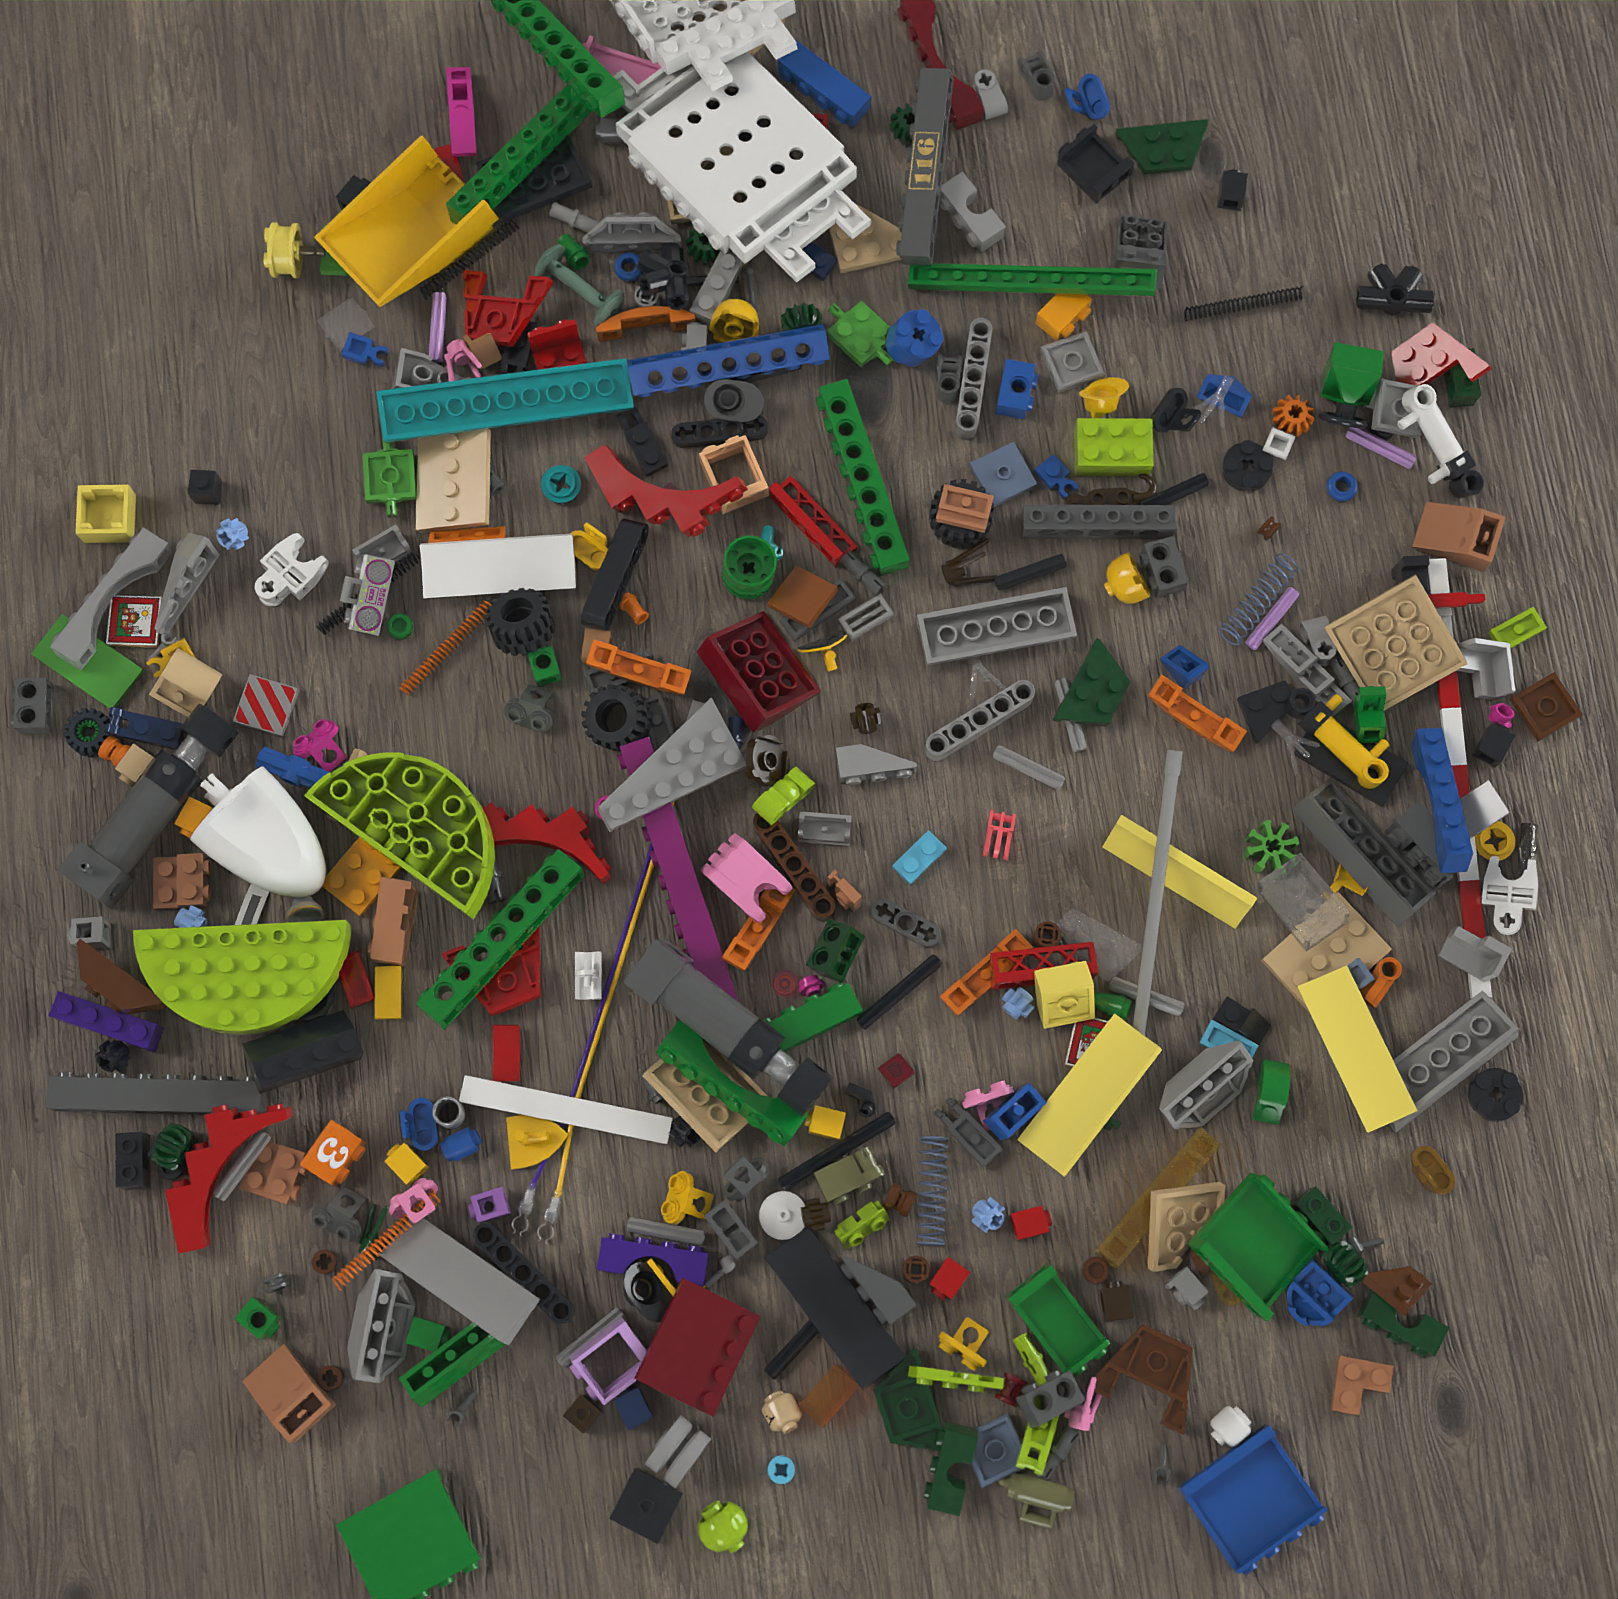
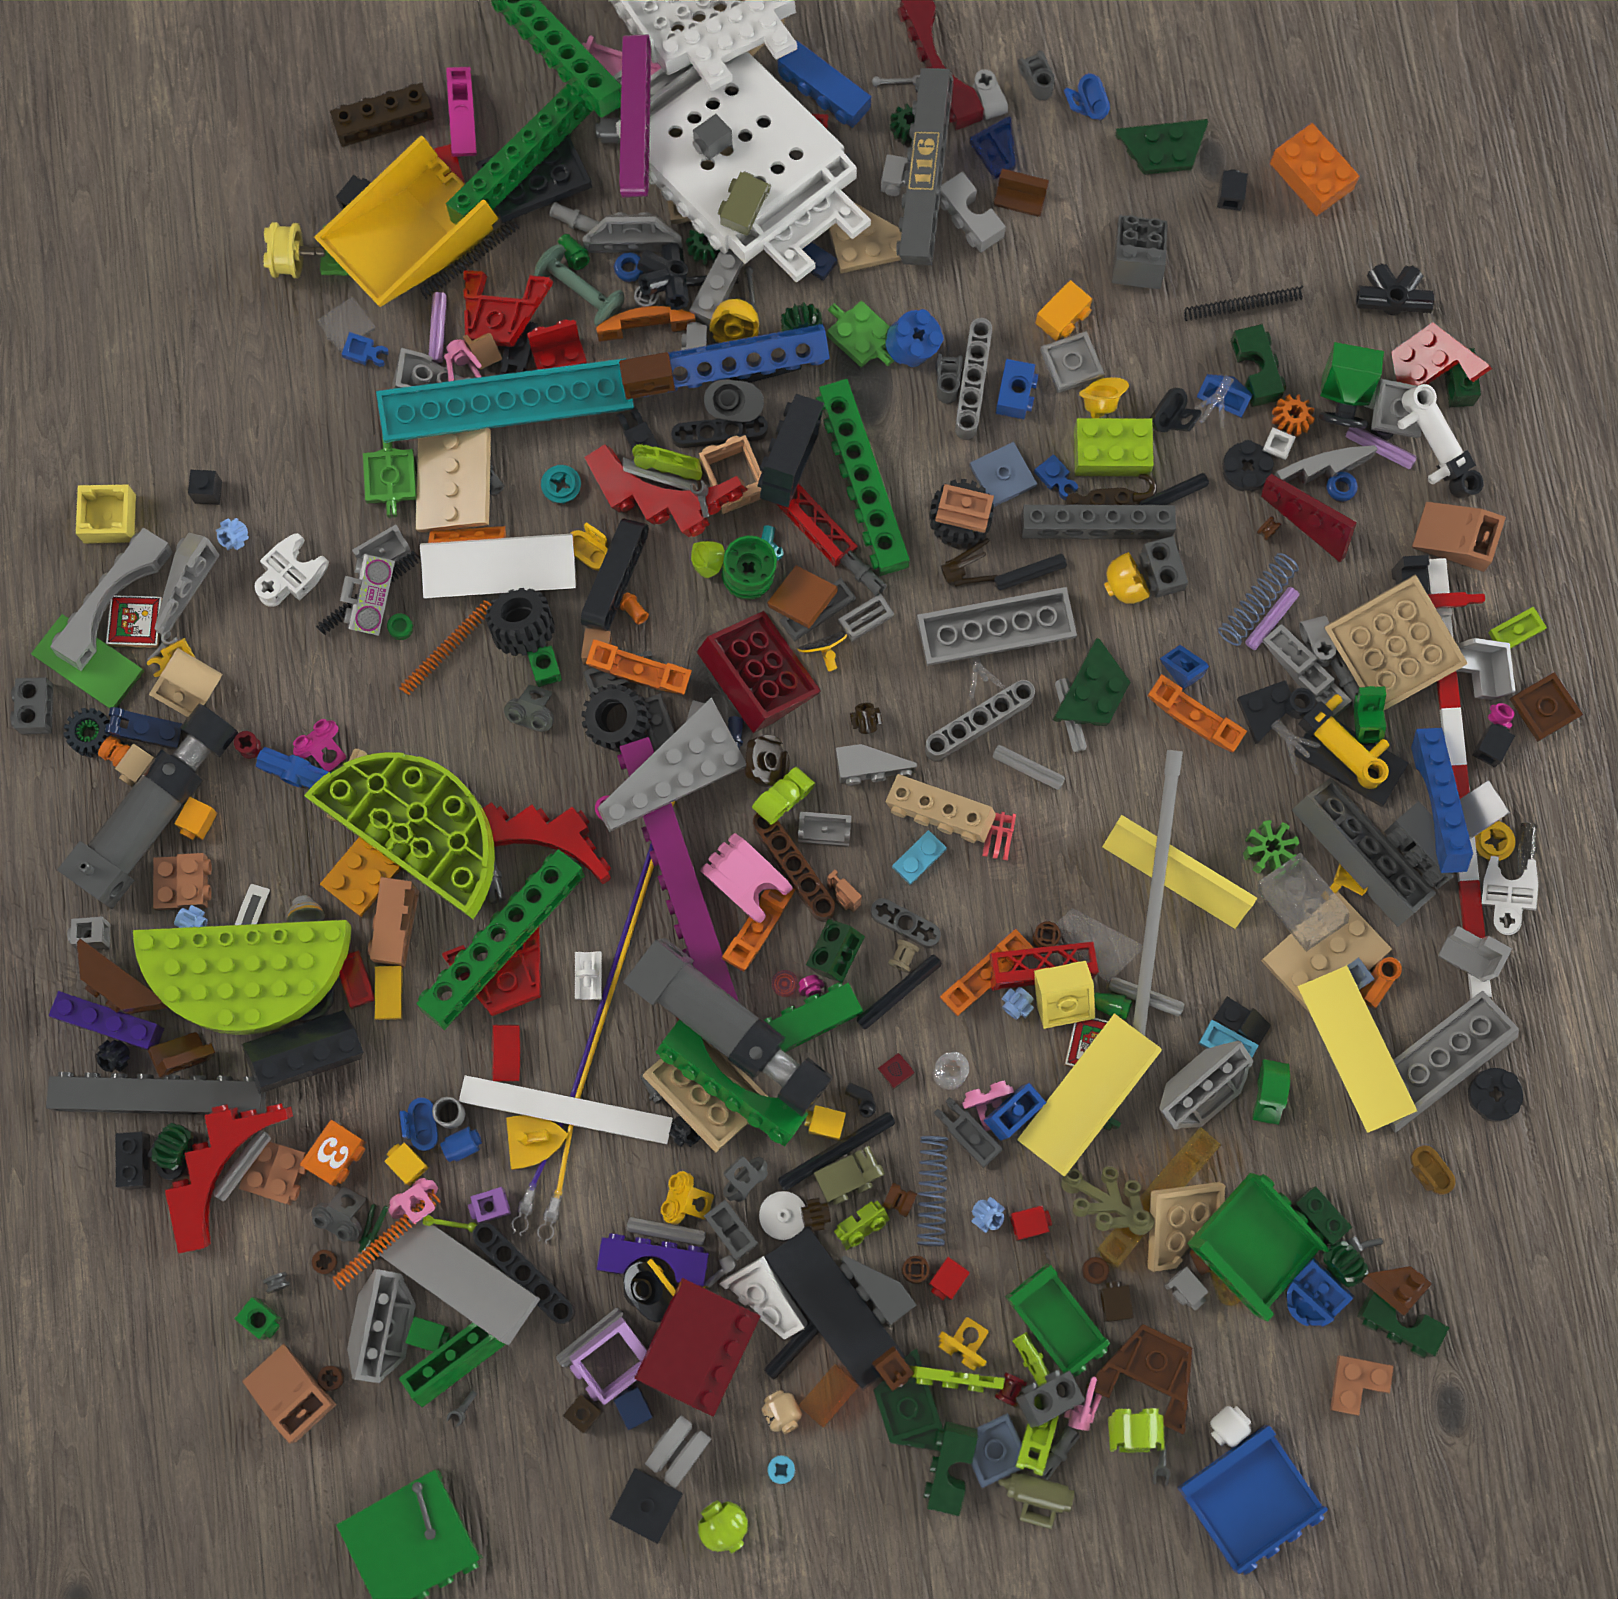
(180, 1054): none -> reddish brown panel
(247, 737): none -> dark red bush
(261, 836): white windscreen -> none
(266, 705): tile -> none
(381, 114): none -> dark brown brick
(429, 1220): none -> lime hinge
(430, 1532): none -> dark grey hinge
(635, 116): none -> magenta beam
(647, 375): none -> reddish brown panel
(651, 473): none -> light grey piece
(667, 461): none -> lime hinge
(701, 495): none -> dark grey hand
(707, 558): none -> lime hat
(712, 137): none -> dark grey brick
(743, 203): none -> olive hinge
(765, 1294): none -> white wing
(790, 450): none -> black piece
(876, 81): none -> light grey hinge
(893, 1368): none -> reddish brown bracket
(894, 174): none -> light grey brick
(903, 956): none -> dark tan bush
(940, 808): none -> tan brick
(960, 1067): none -> clear piece
(996, 147): none -> clear blue wing
(1021, 192): none -> reddish brown panel
(1033, 279): green plate -> none
(1093, 164): black panel -> none
(1135, 1218): none -> olive plant
(1136, 1431): none -> lime brick
(1254, 345): none -> dark green arch
(1314, 169): none -> orange brick
(1317, 520): none -> dark red wing
(1327, 463): none -> light grey slope

